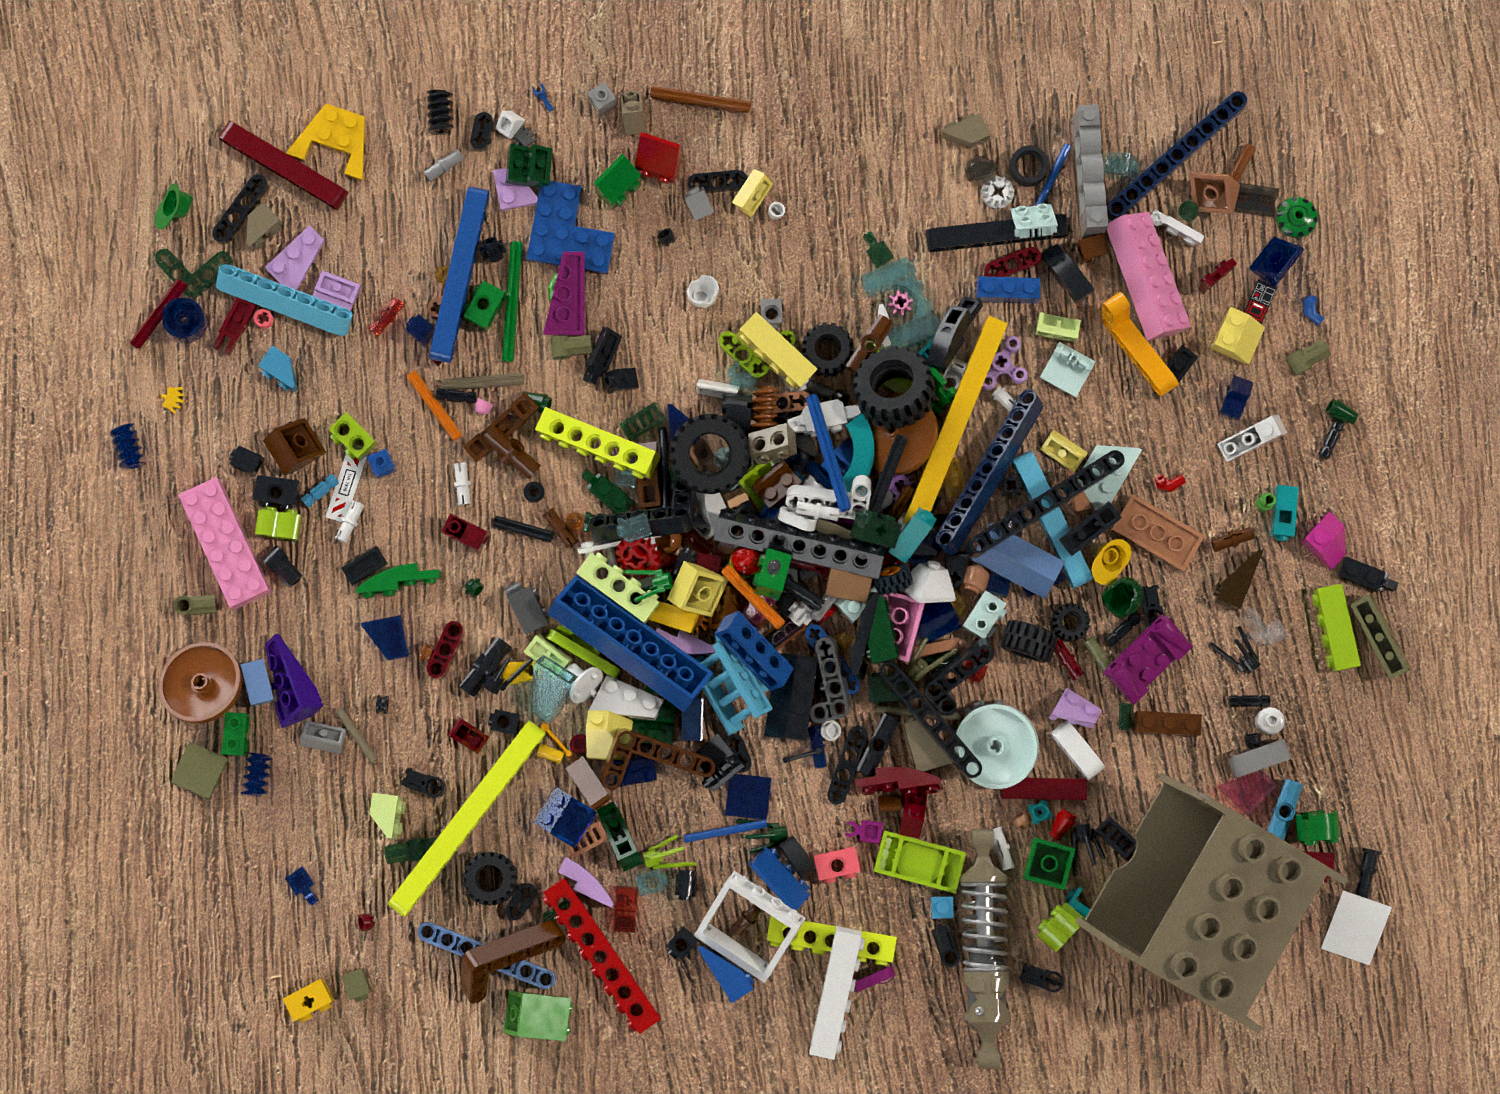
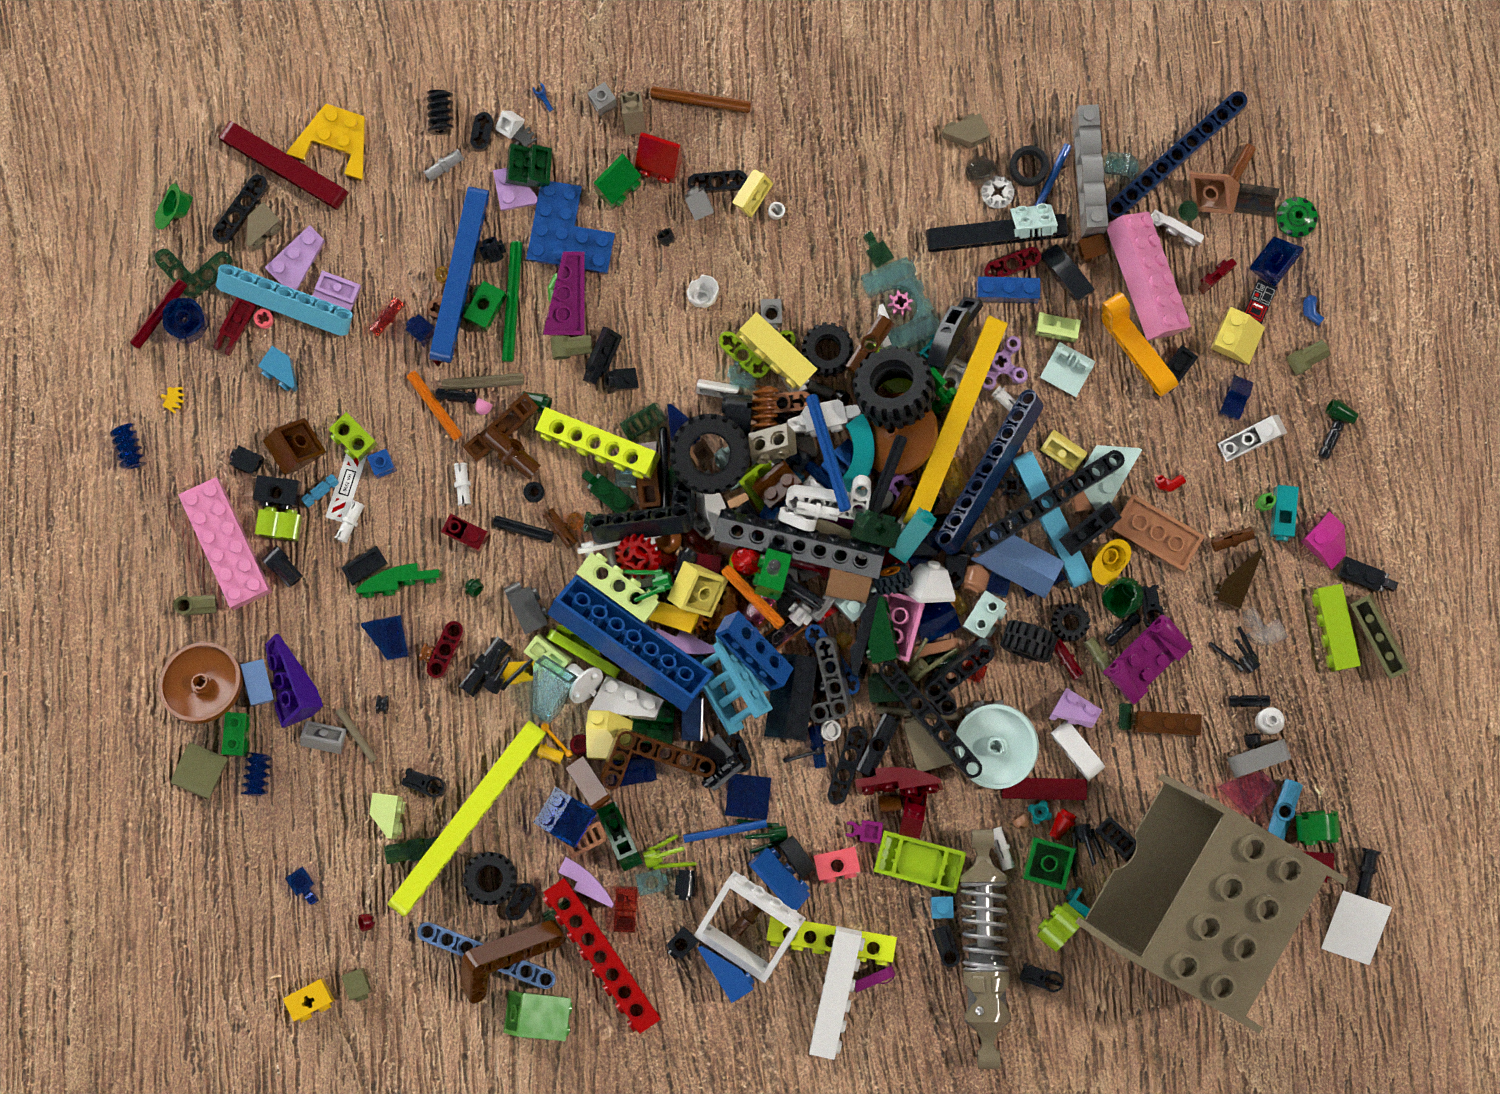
(468, 735): dark red slope -> none
(511, 729): black brick -> none
(633, 528): clear light blue bracket -> none

